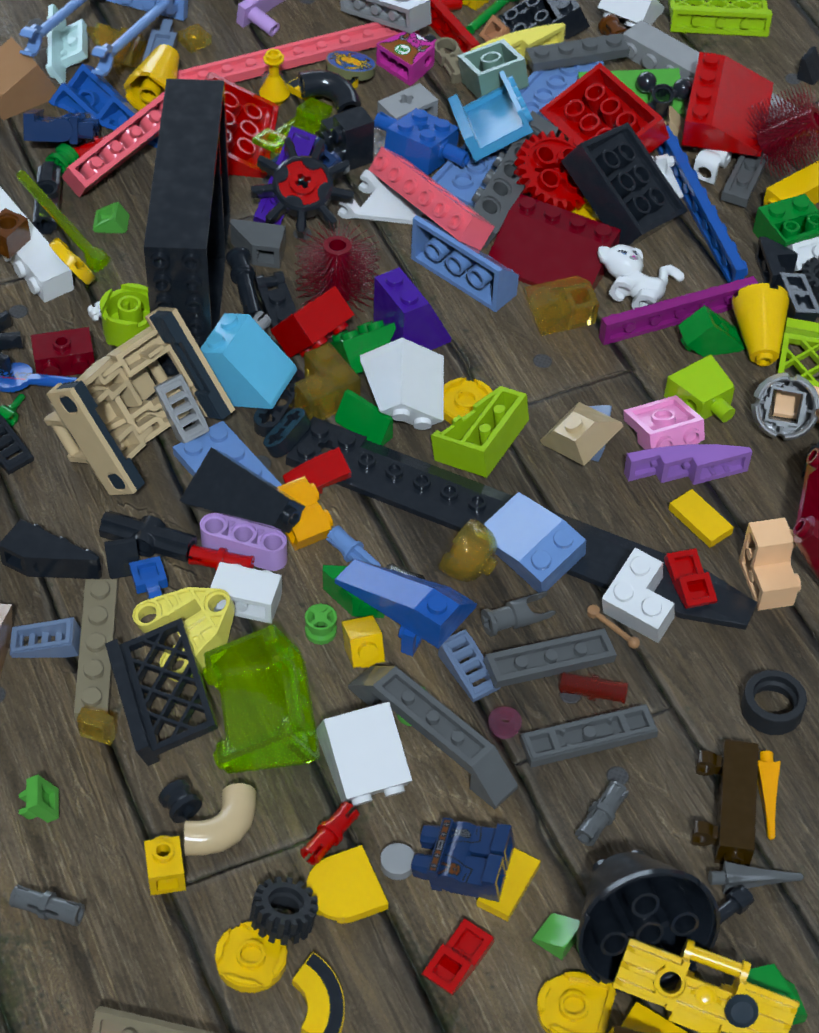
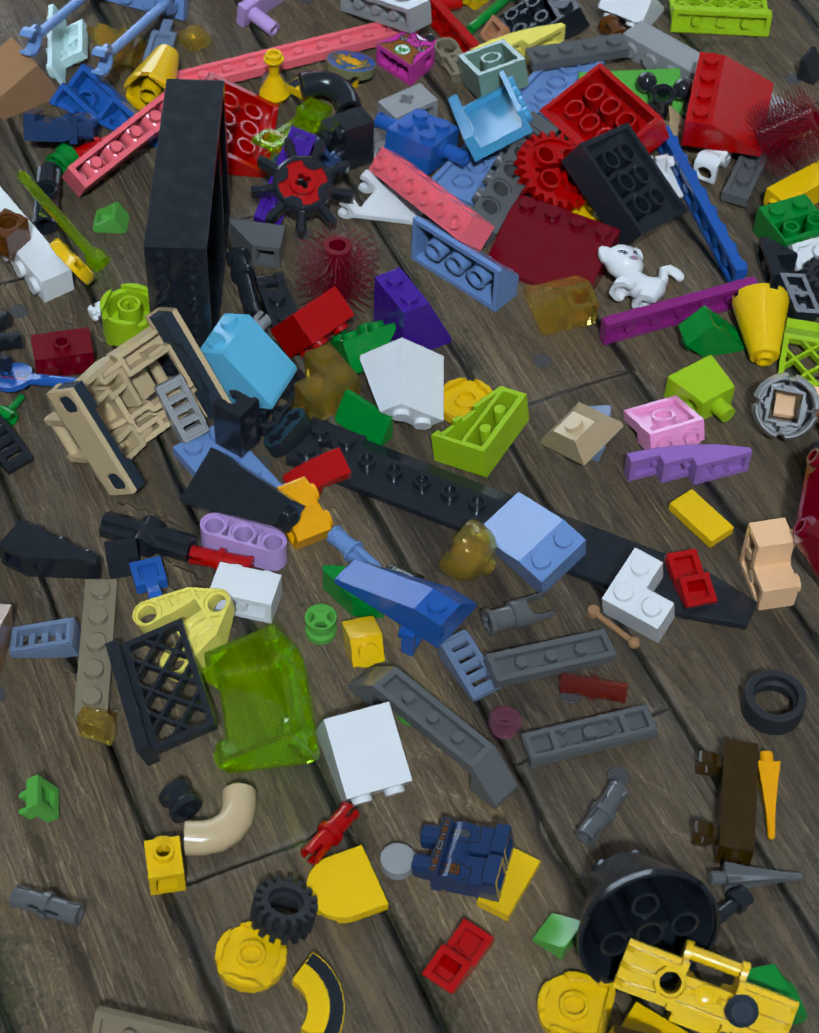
(237, 423): none -> black hinge

